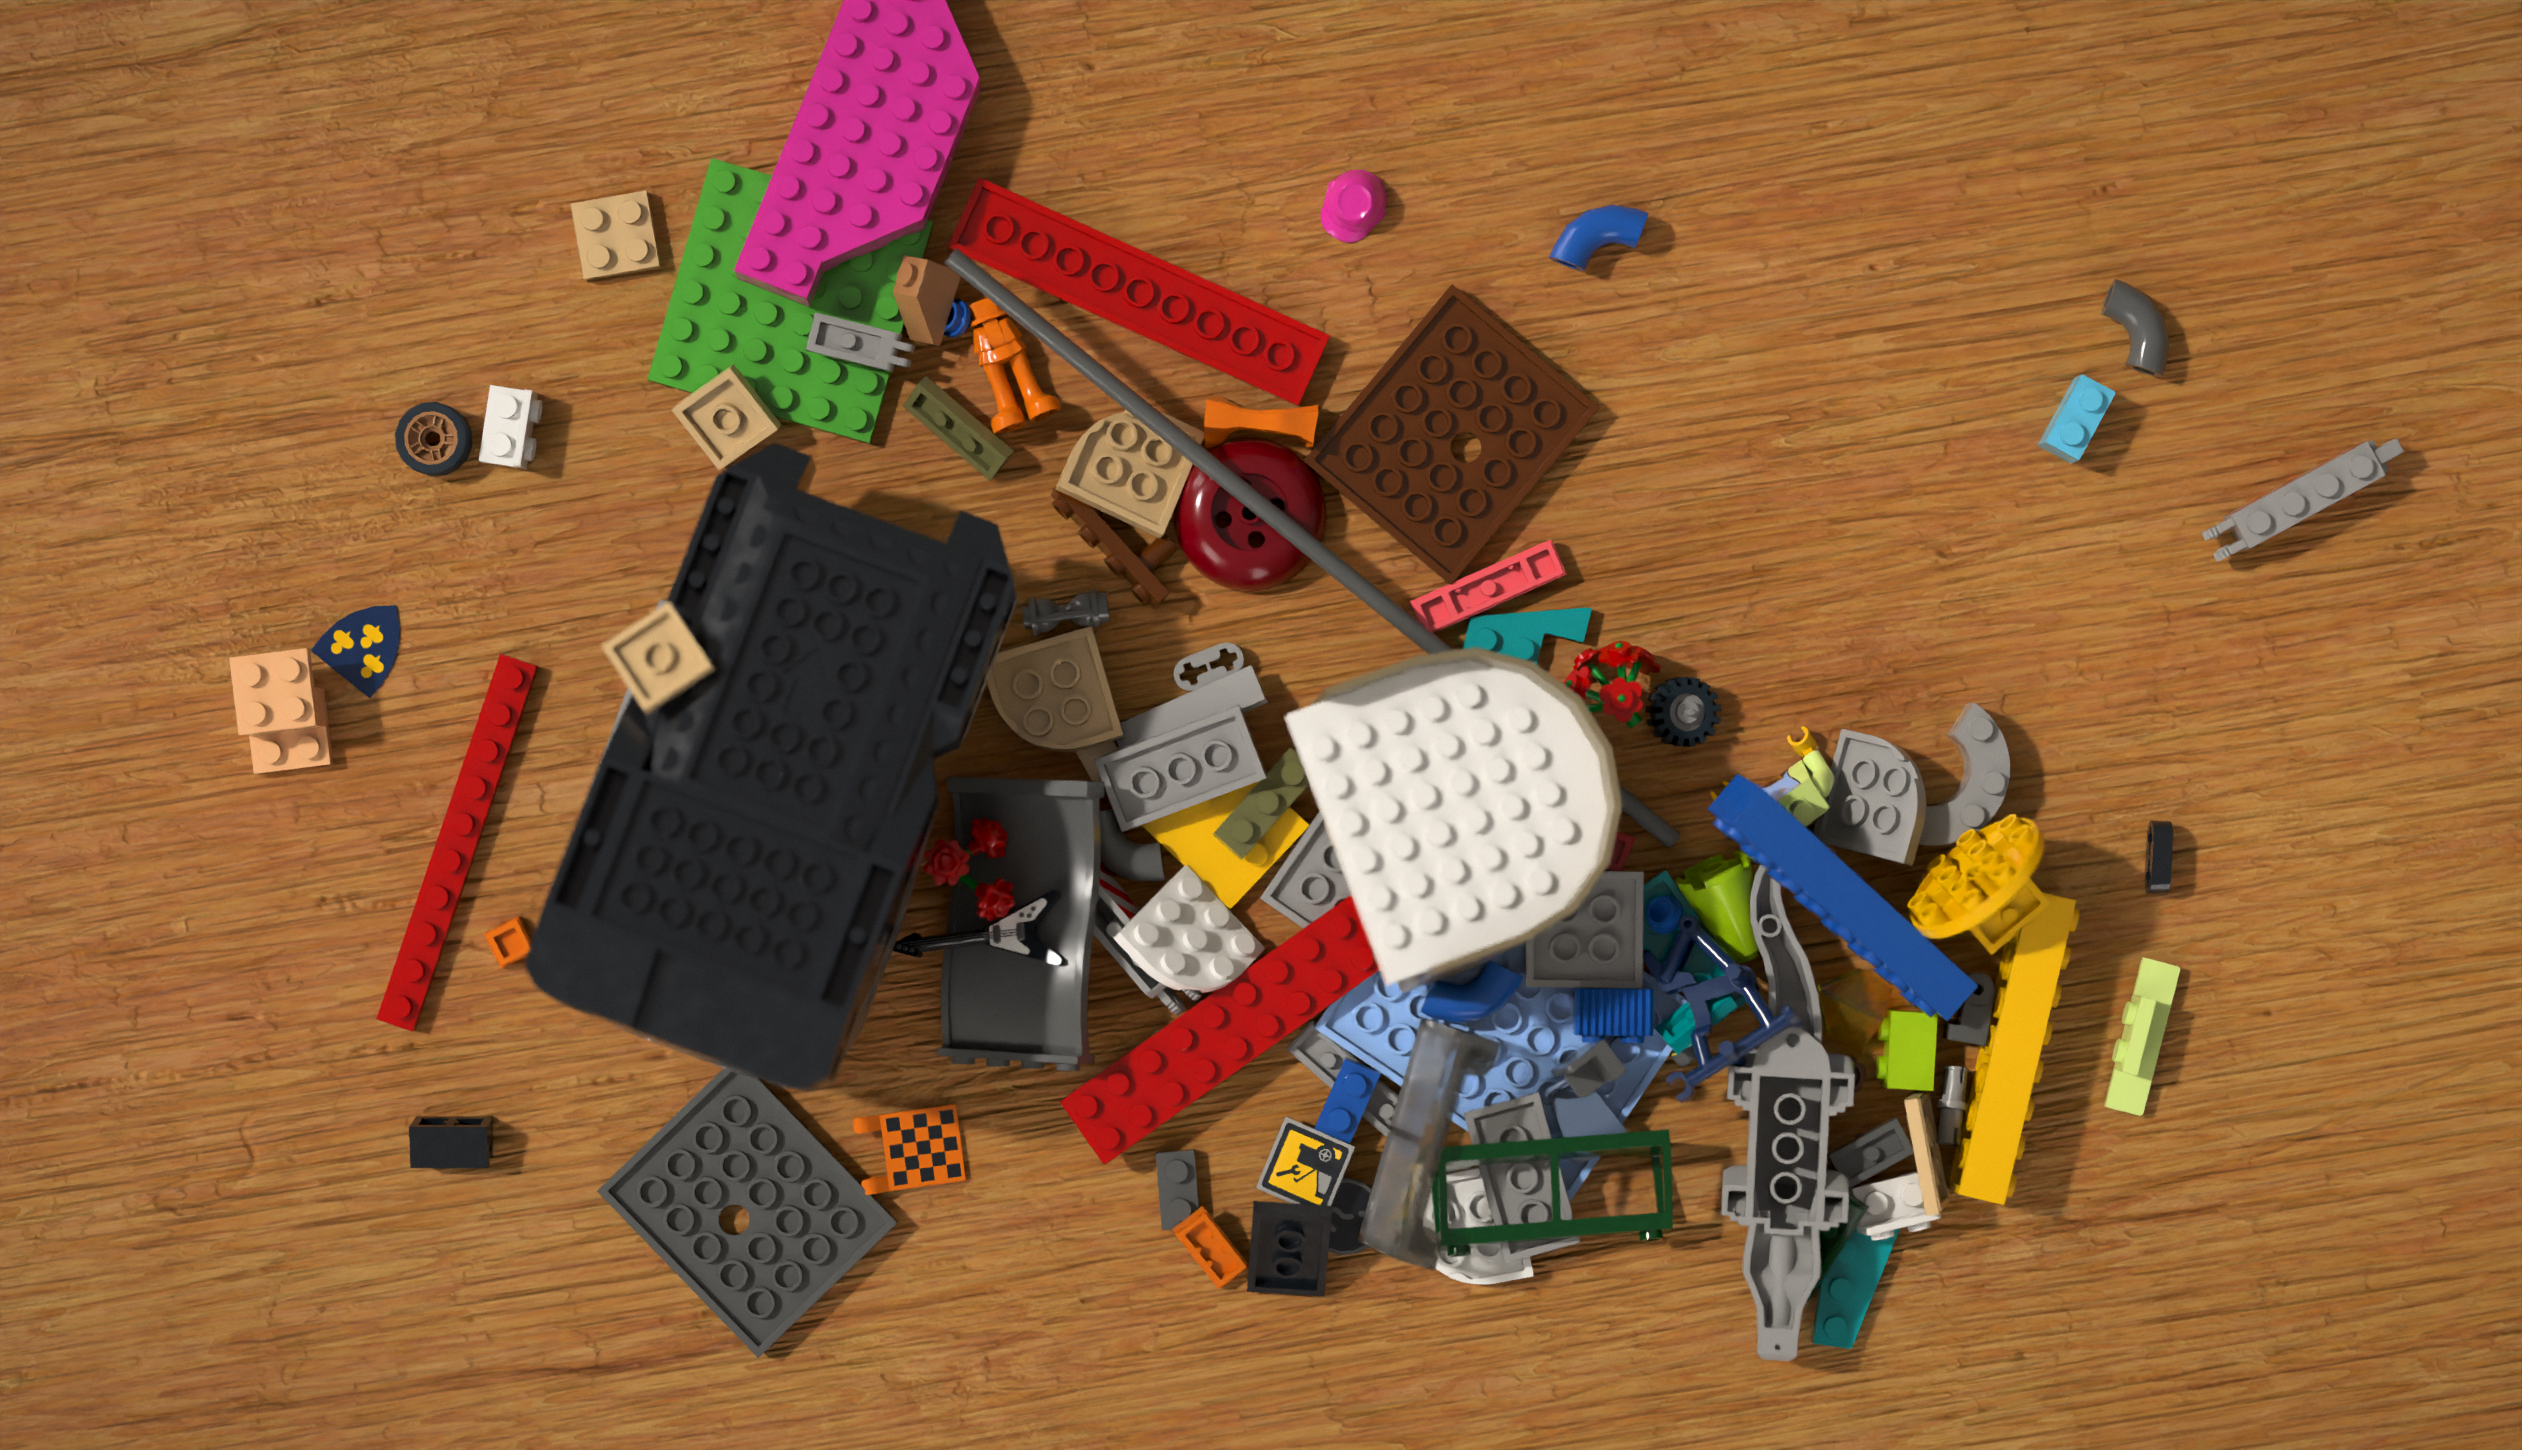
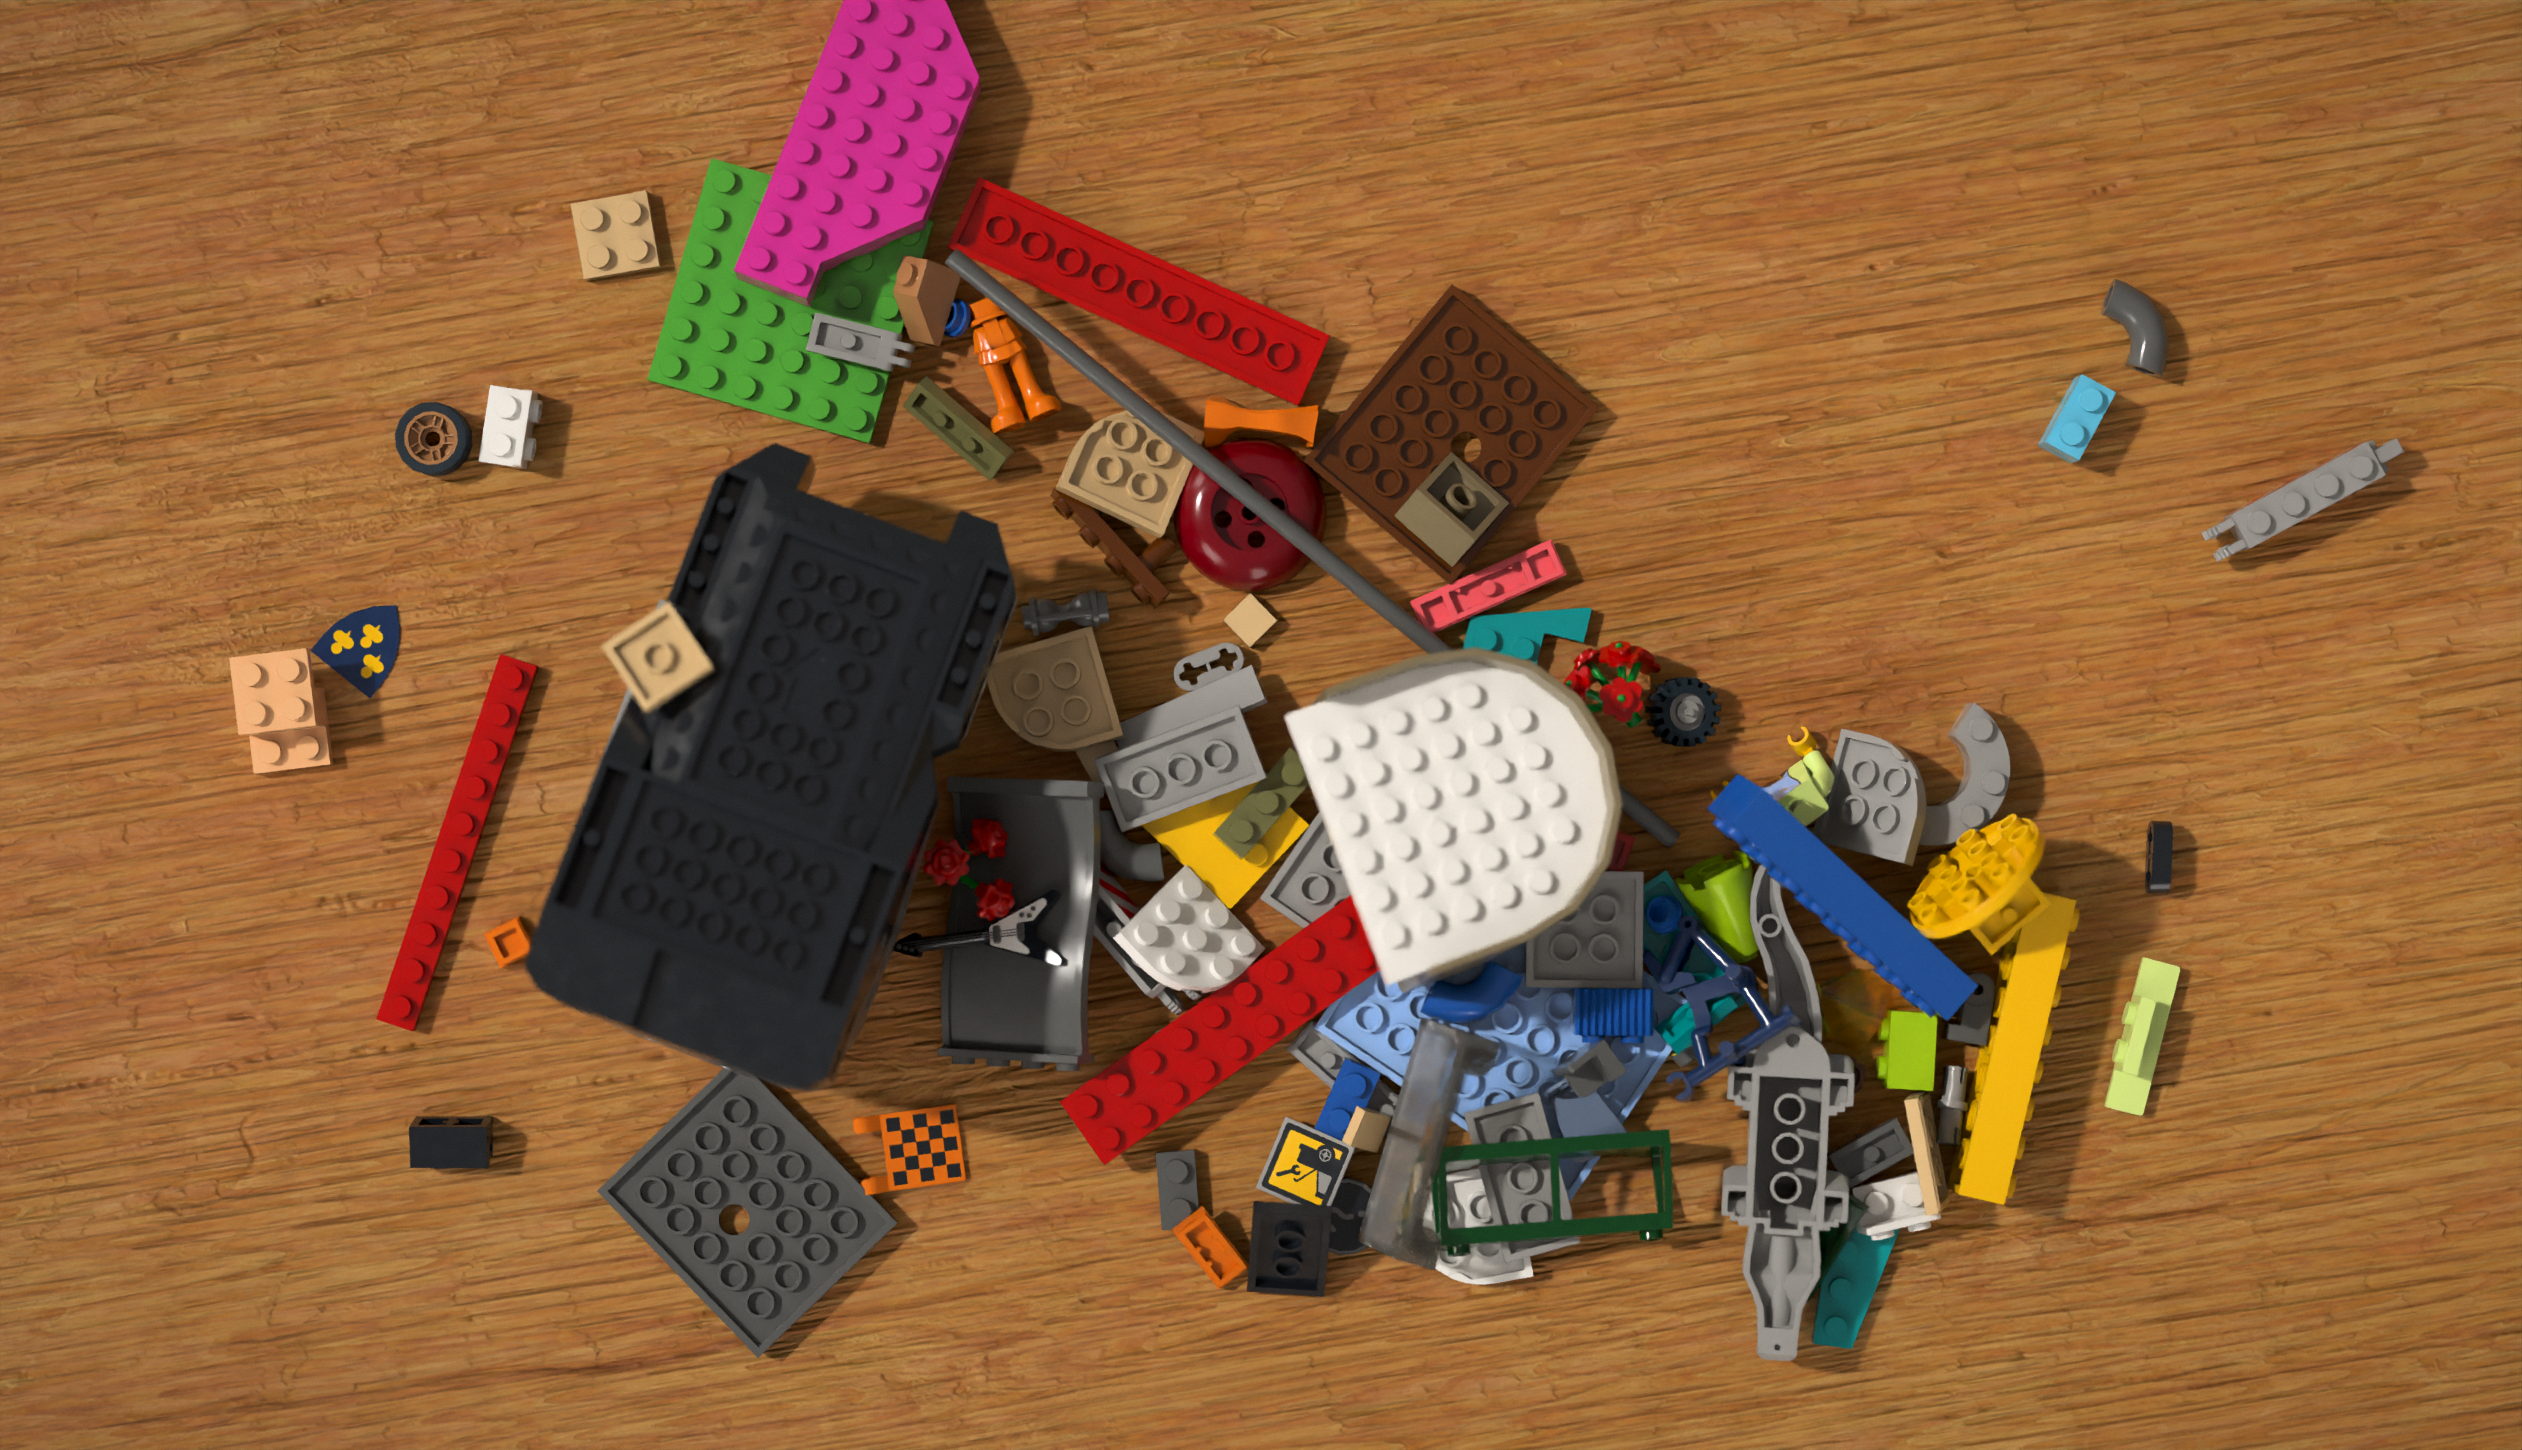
(726, 417): tan plate -> none
(1250, 620): none -> tan tile
(1353, 205): dark pink hat -> none
(1366, 1129): none -> tan tile
(1451, 509): none -> dark tan slope
(1594, 230): blue cylinder -> none

